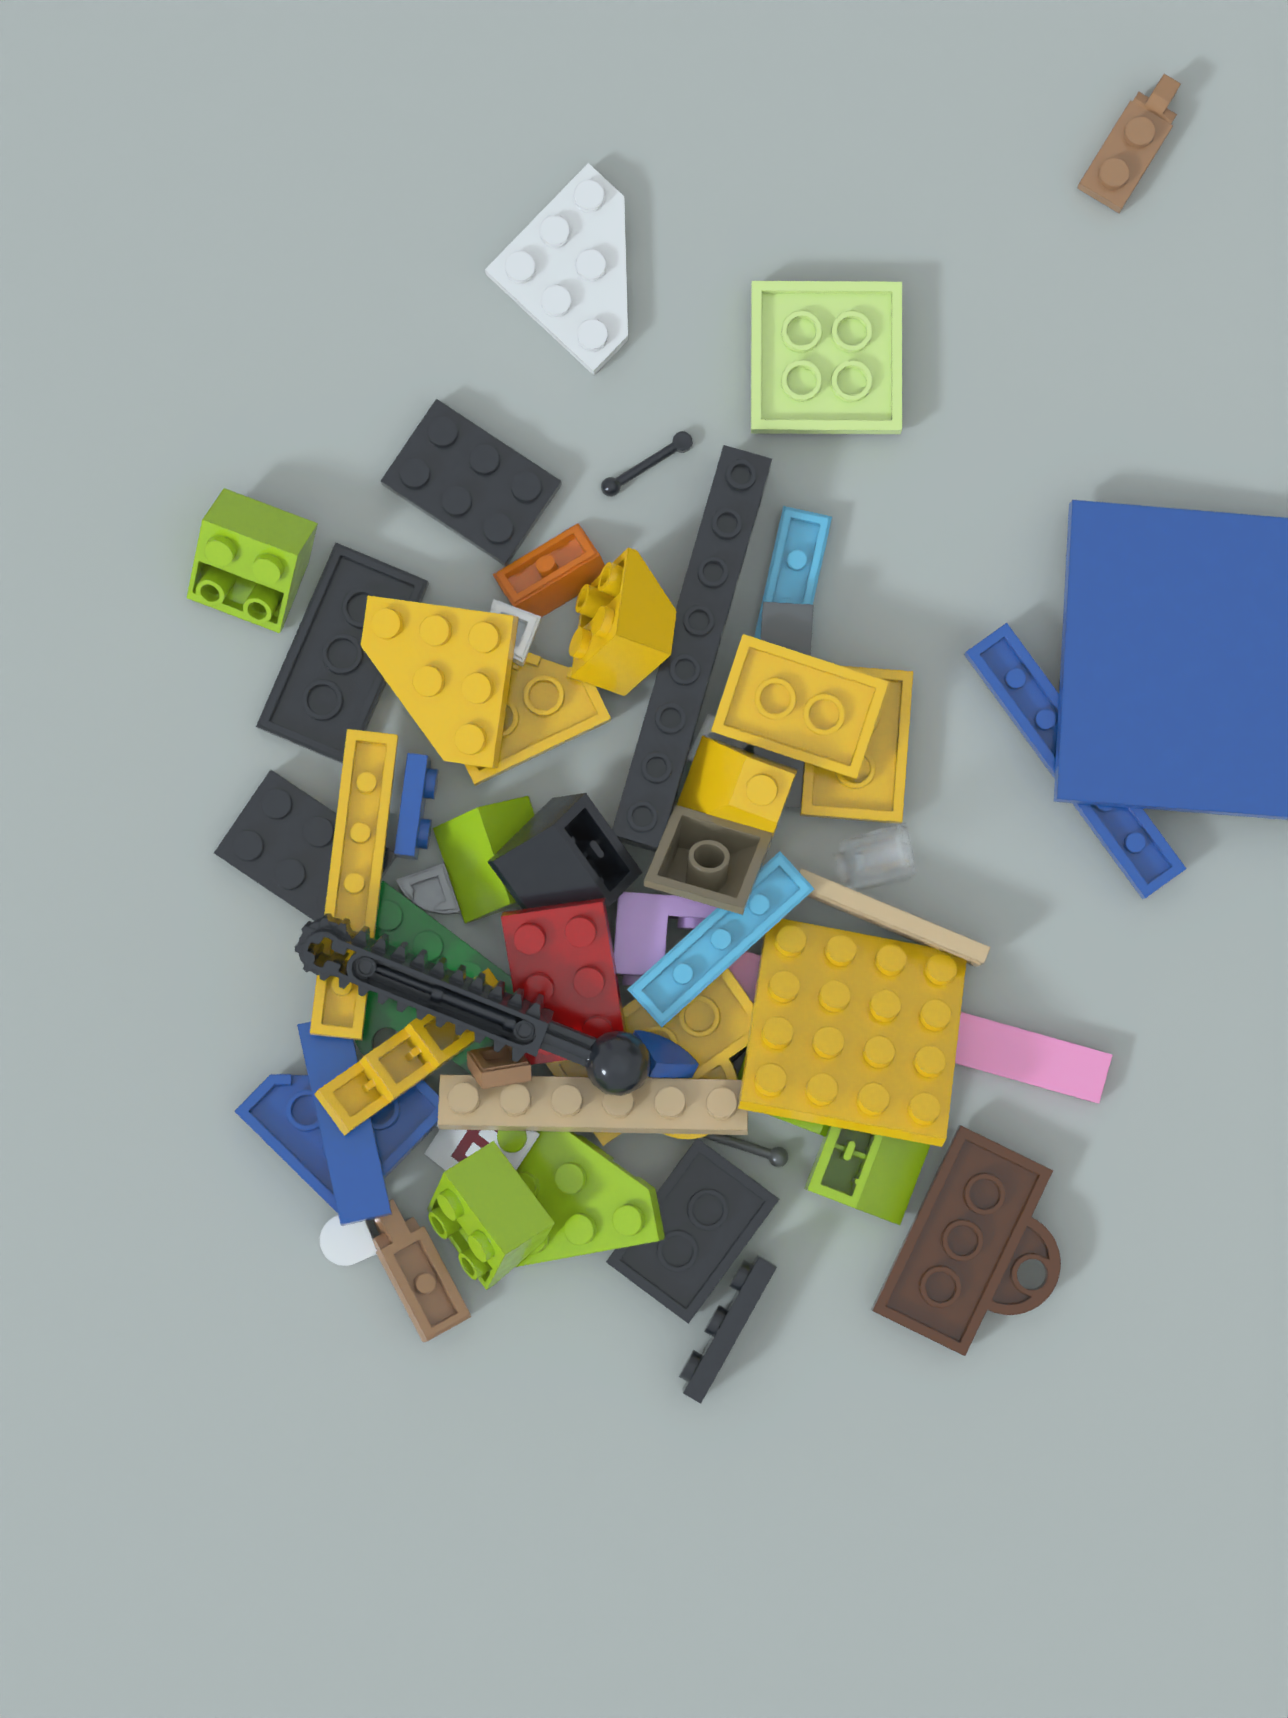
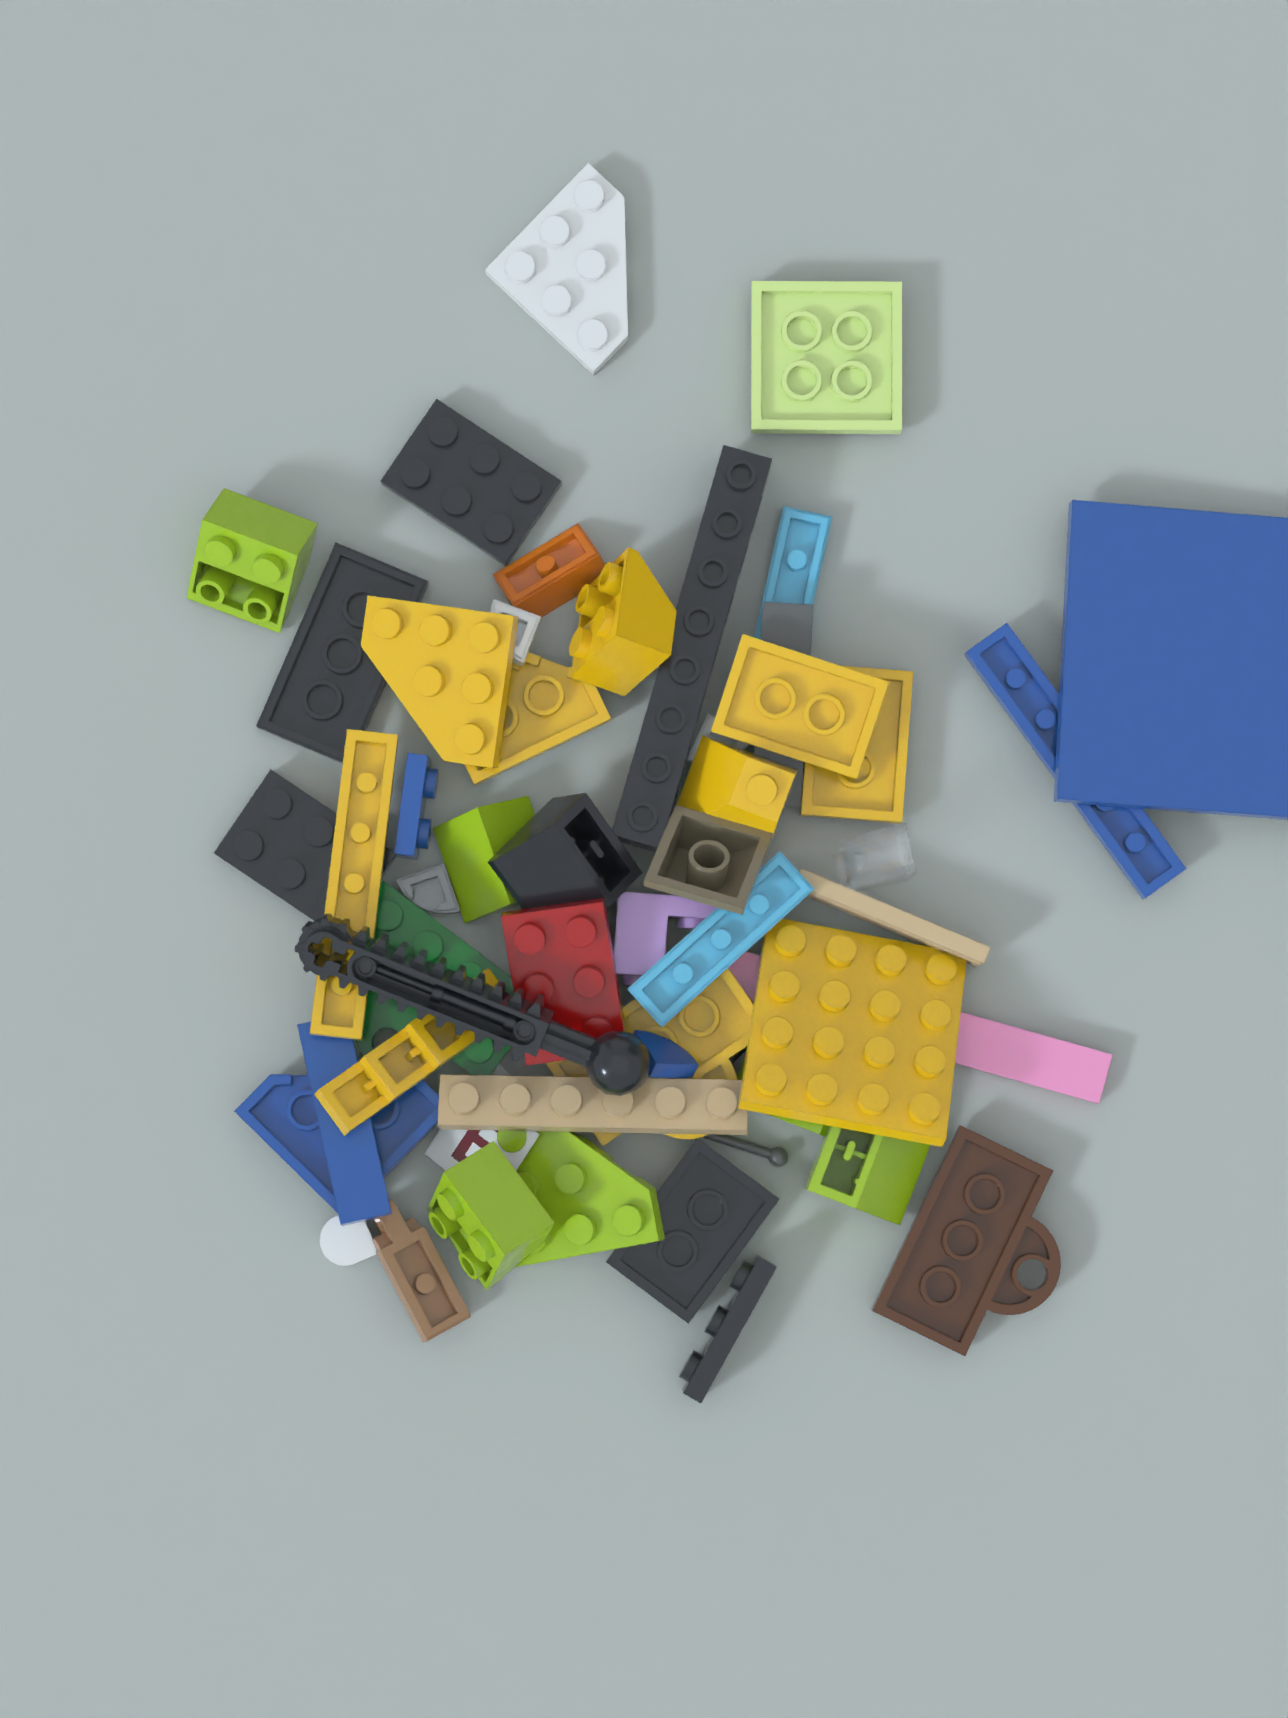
(497, 1068): medium nougat tile -> none
(681, 443): black hinge -> none
(1131, 146): medium nougat hinge -> none

